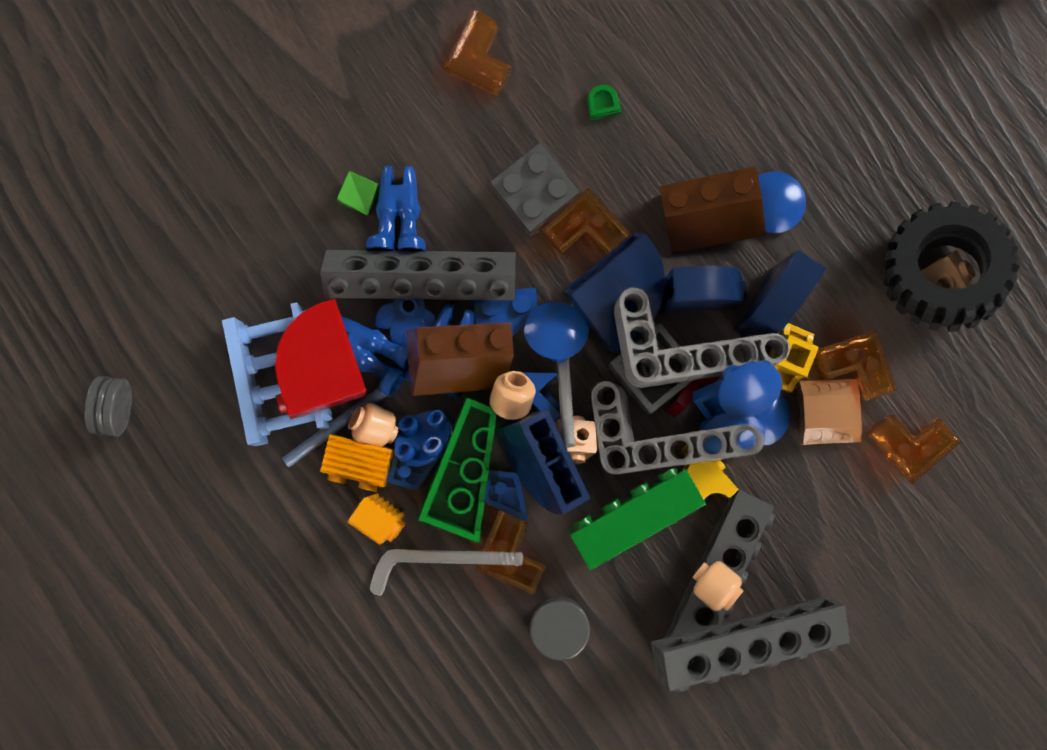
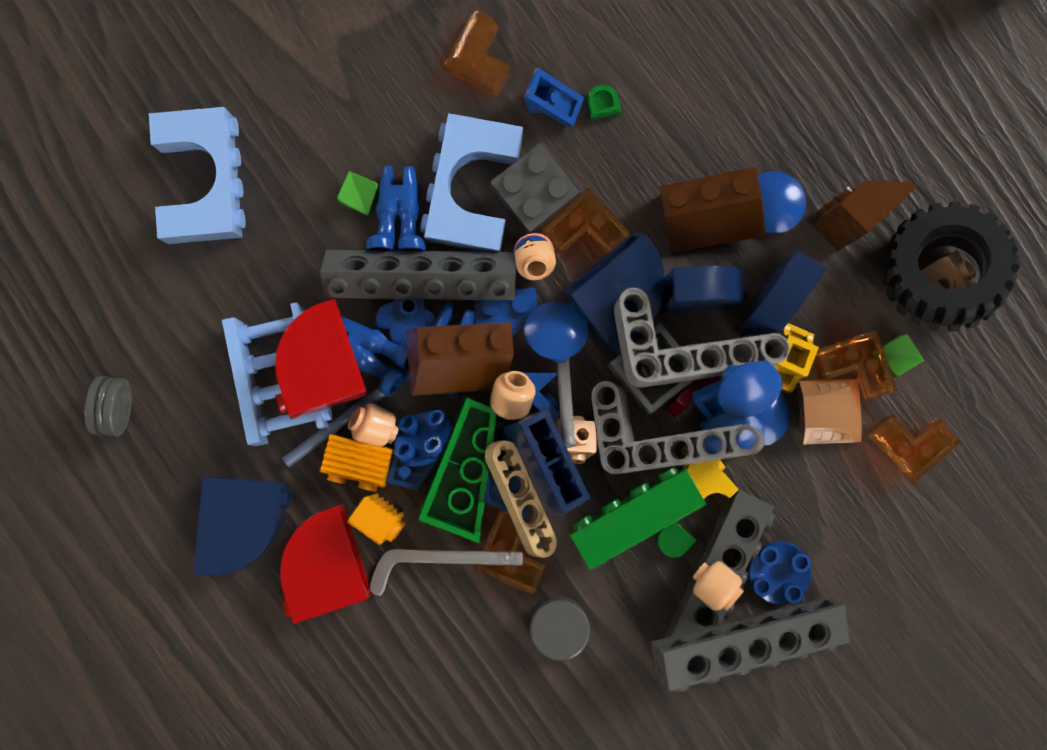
(219, 212): none -> light blue arch
(237, 522): none -> dark blue brick
(322, 567): none -> red brick
(466, 141): none -> light blue arch
(525, 496): none -> tan beam
(534, 256): none -> light nougat head
(552, 98): none -> blue slope
(674, 540): none -> green tile
(780, 573): none -> blue dish
(859, 210): none -> reddish brown slope
(901, 355): none -> bright green slope

